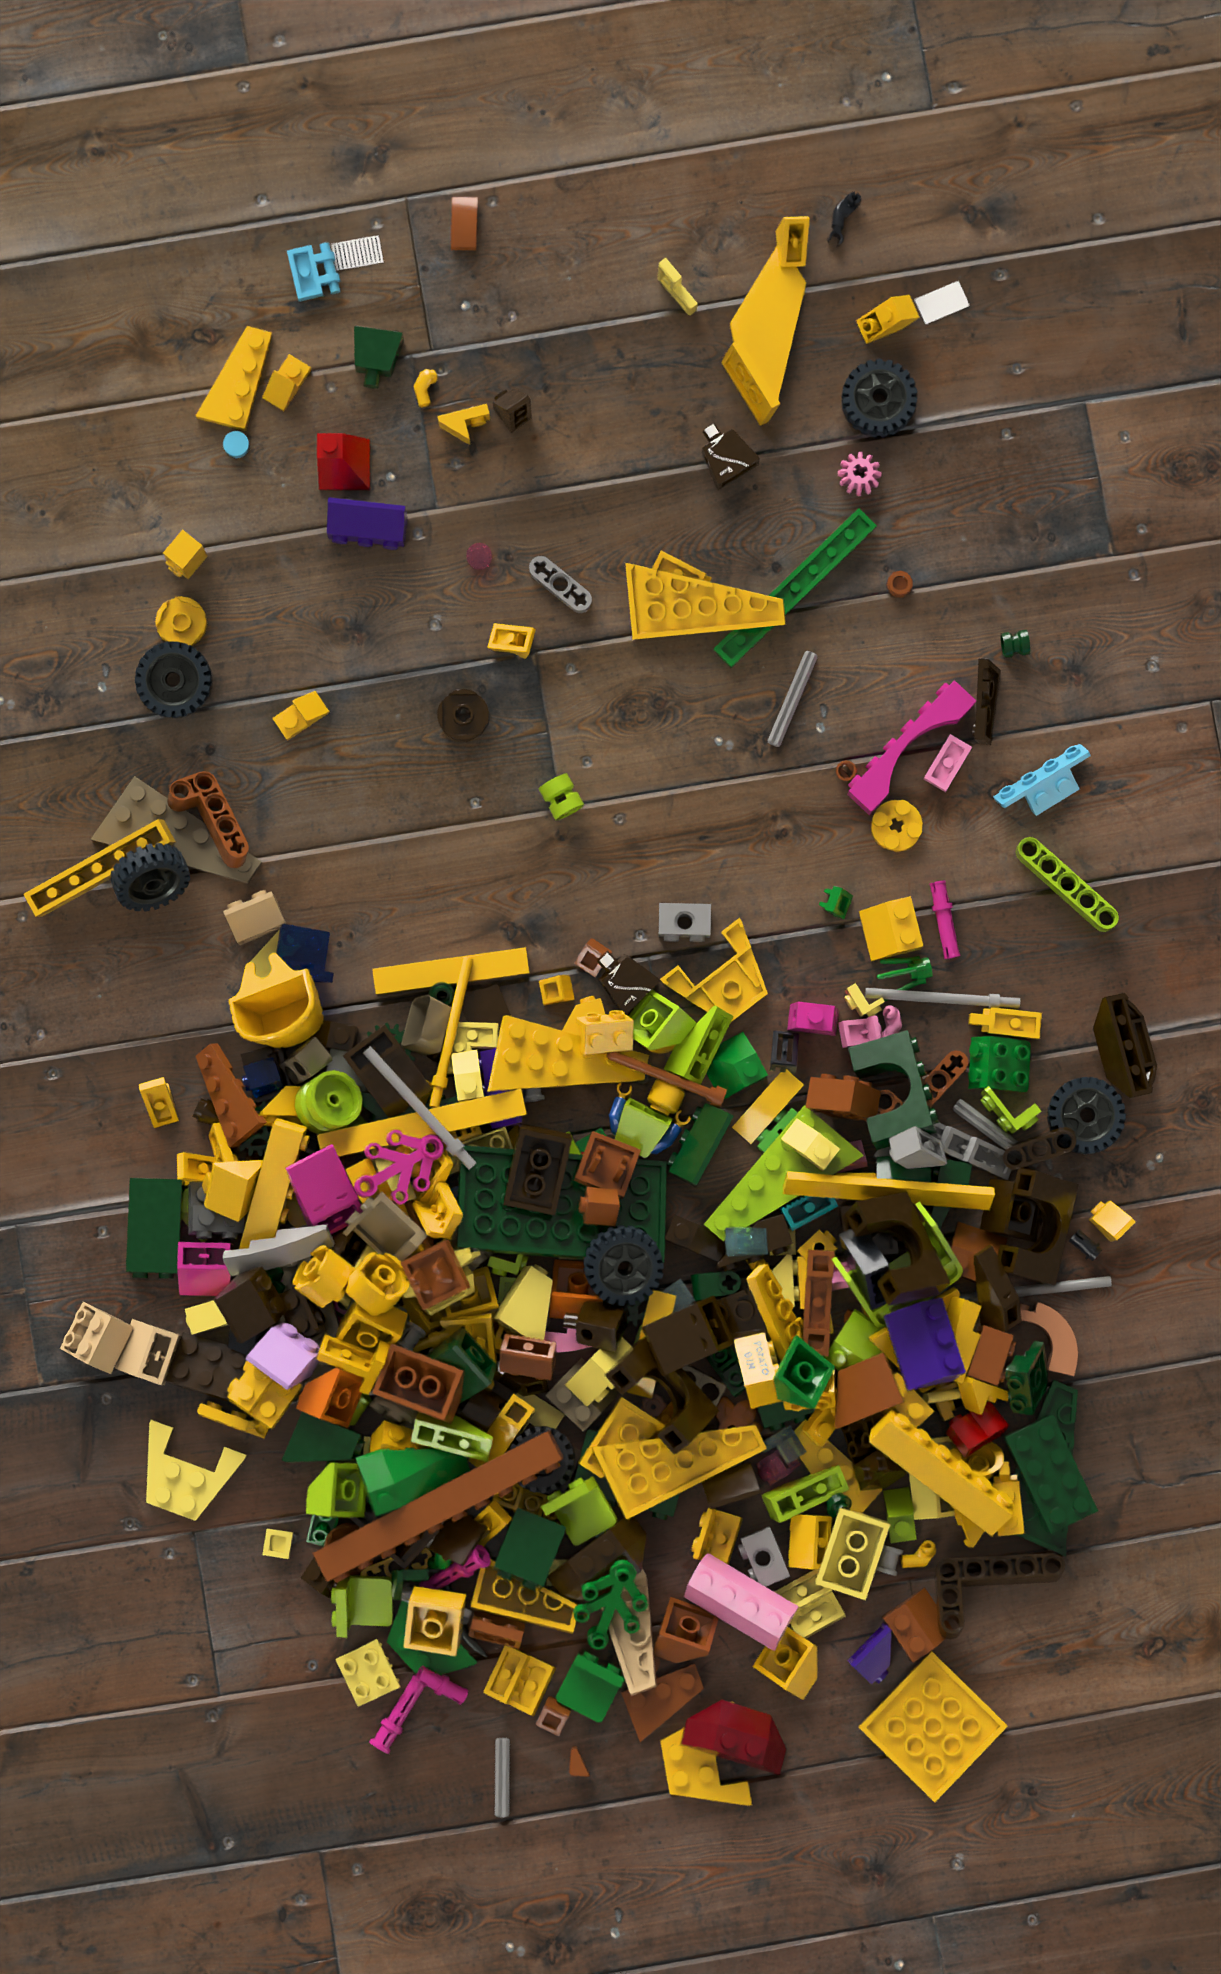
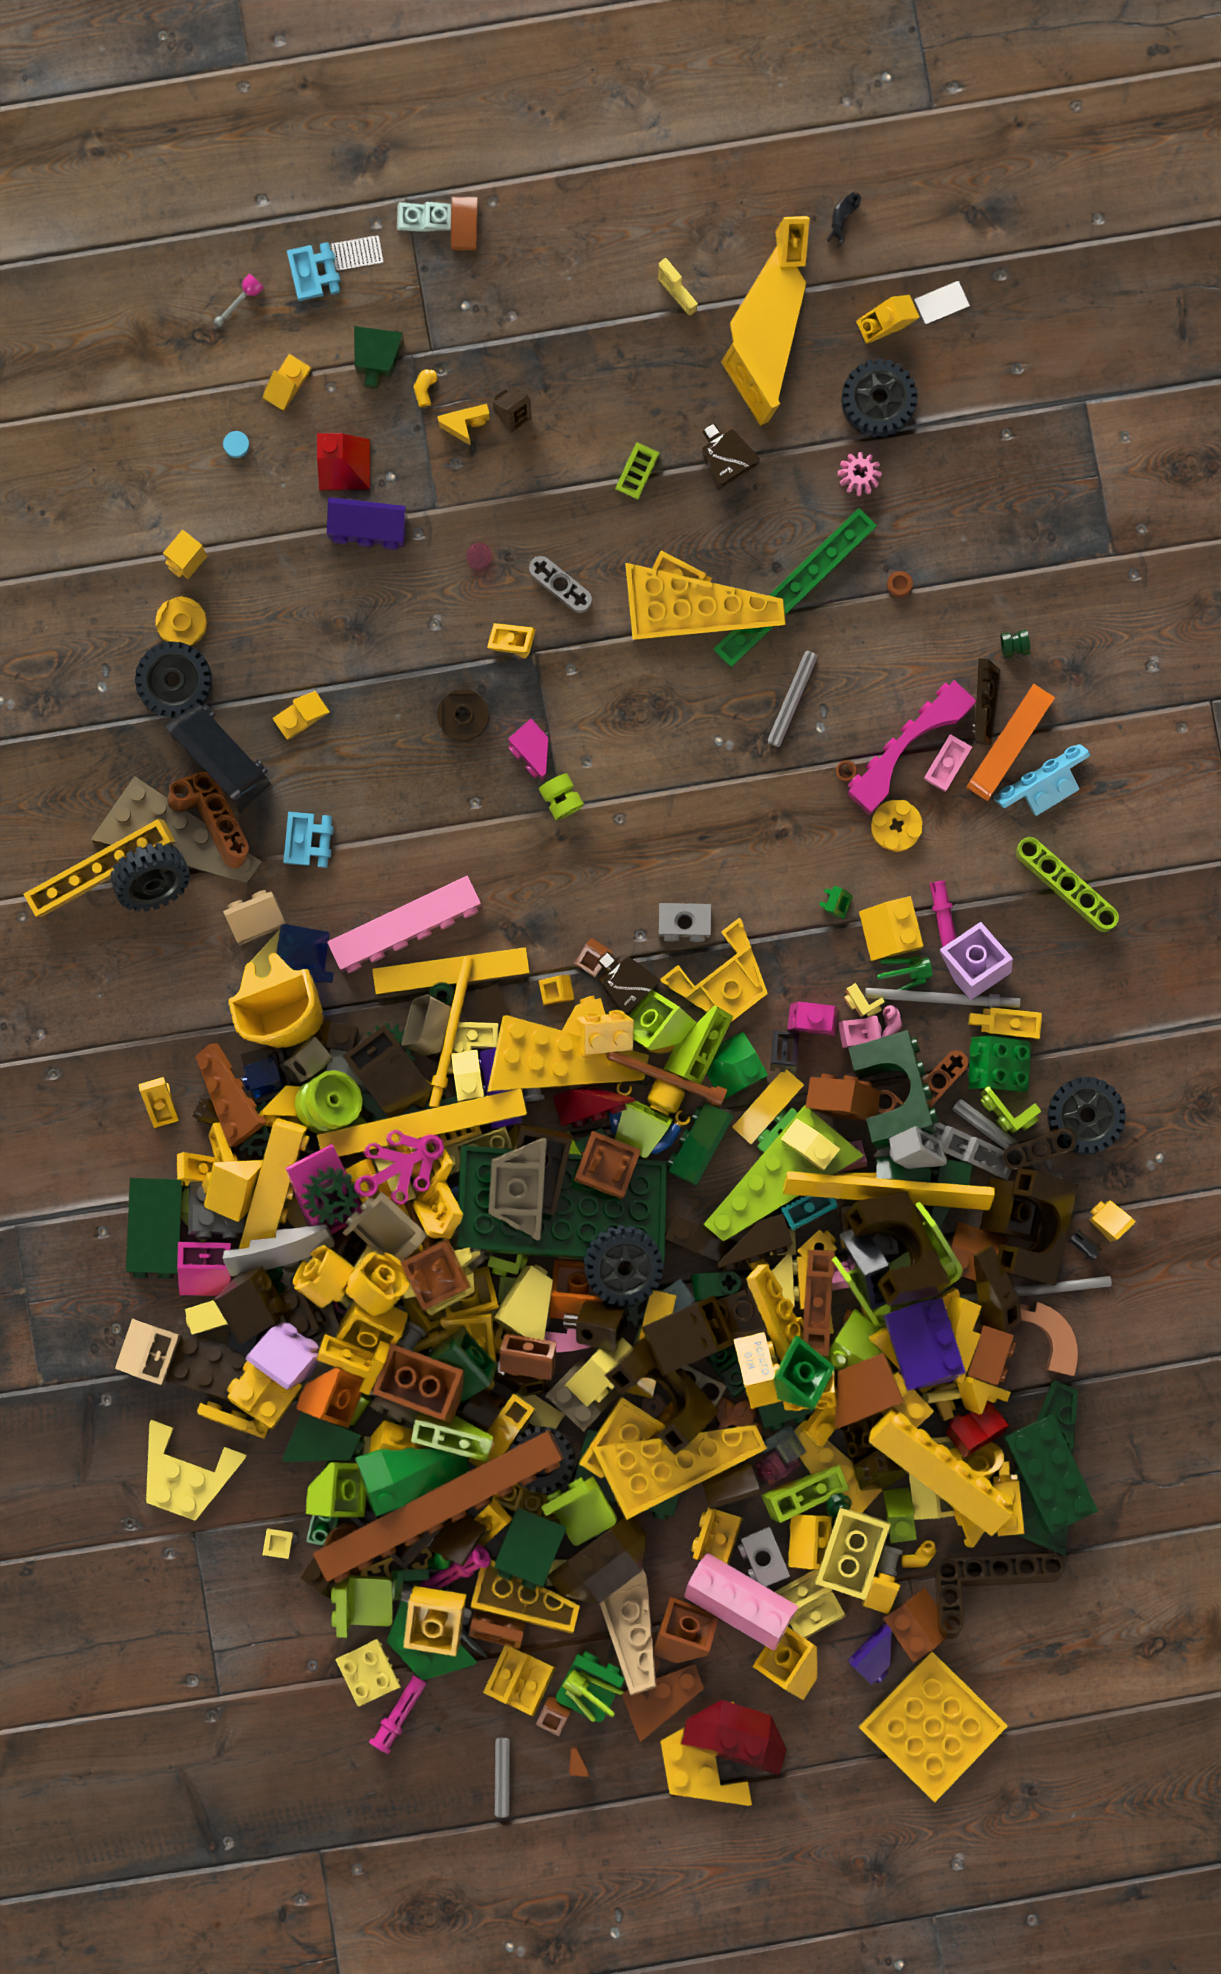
(96, 1338): tan slope -> none
(219, 755): none -> black windscreen
(236, 386): yellow wing -> none
(250, 287): none -> hinge
(299, 839): none -> medium azure plate
(326, 1204): none -> dark green gear
(405, 924): none -> bright pink brick
(424, 217): none -> light aqua slope
(441, 1685): dark pink pin -> none
(454, 1145): light grey bar -> none
(518, 1187): none -> dark tan wing
(532, 746): none -> dark pink slope
(577, 1685): none -> lime plant
(587, 1102): none -> dark red slope
(600, 1206): dark orange brick -> none
(610, 1602): green plant -> none
(633, 457): none -> lime slope
(746, 1241): clear light blue slope -> none
(881, 1593): none -> yellow slope
(976, 960): none -> lavender slope
(1010, 742): none -> orange beam
(1027, 1379): dark green plate -> none
(1125, 1046): dark brown wedge -> none

